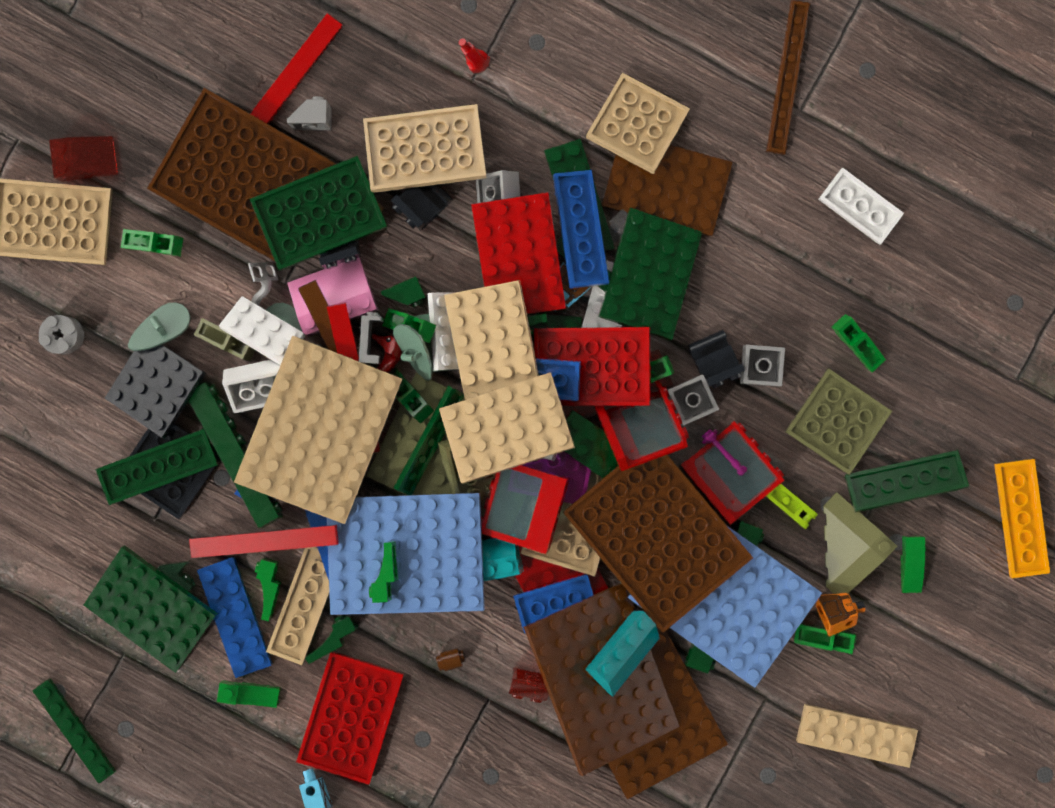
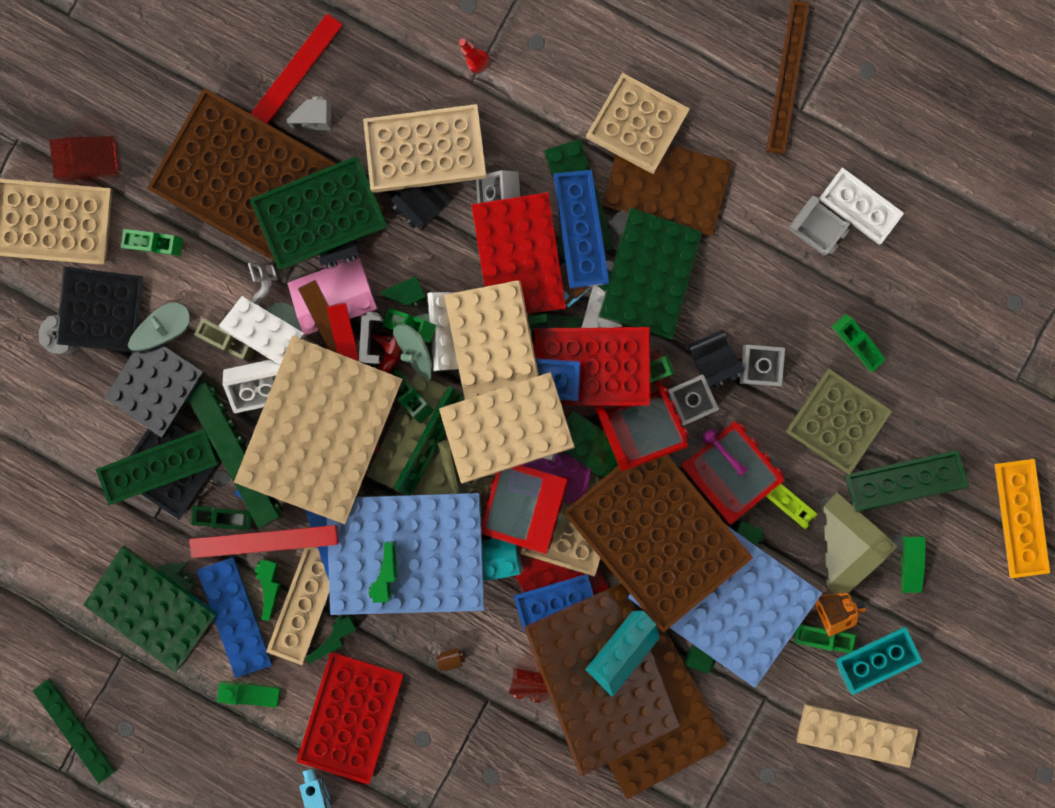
(98, 309): none -> black plate
(220, 517): none -> dark green slope
(819, 227): none -> light grey panel
(878, 661): none -> teal slope

